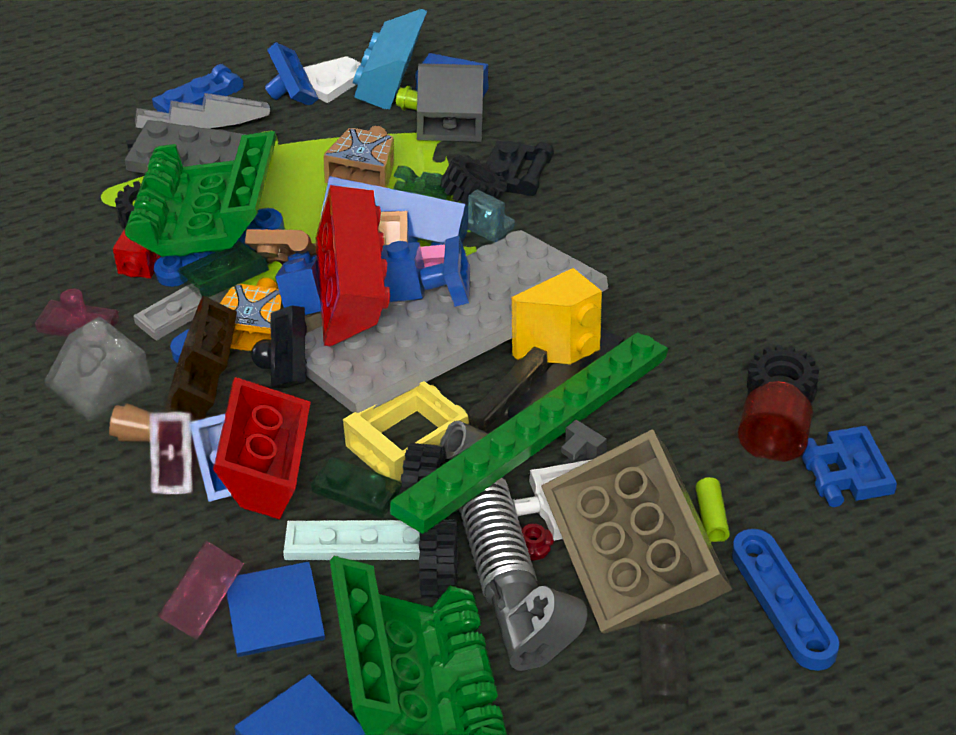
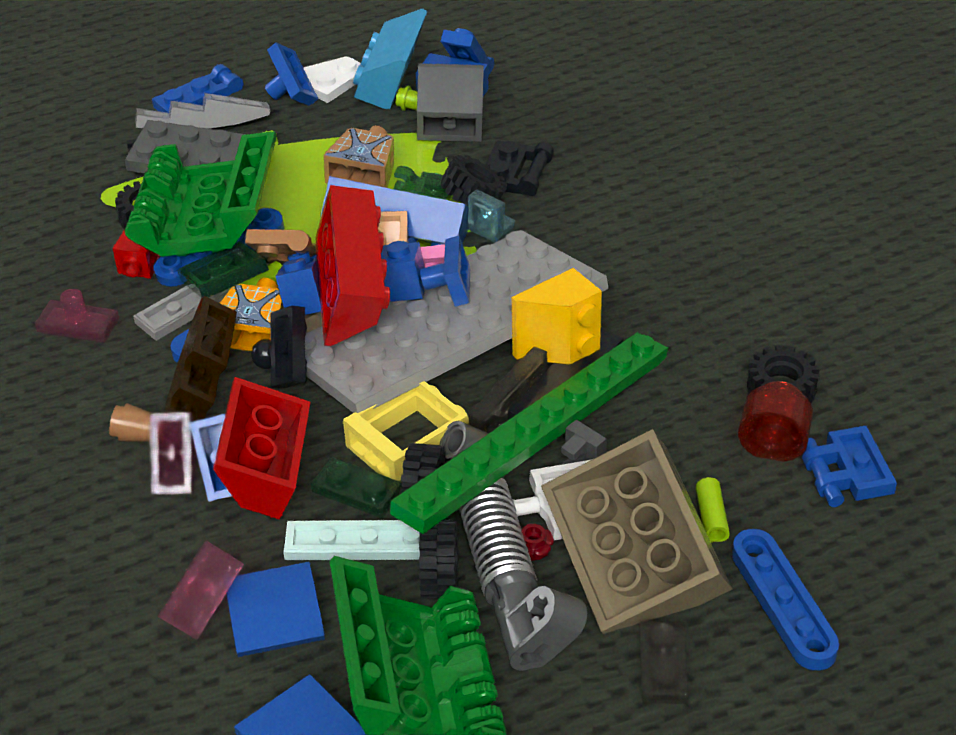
(98, 369): clear slope -> none
(464, 46): none -> blue plate

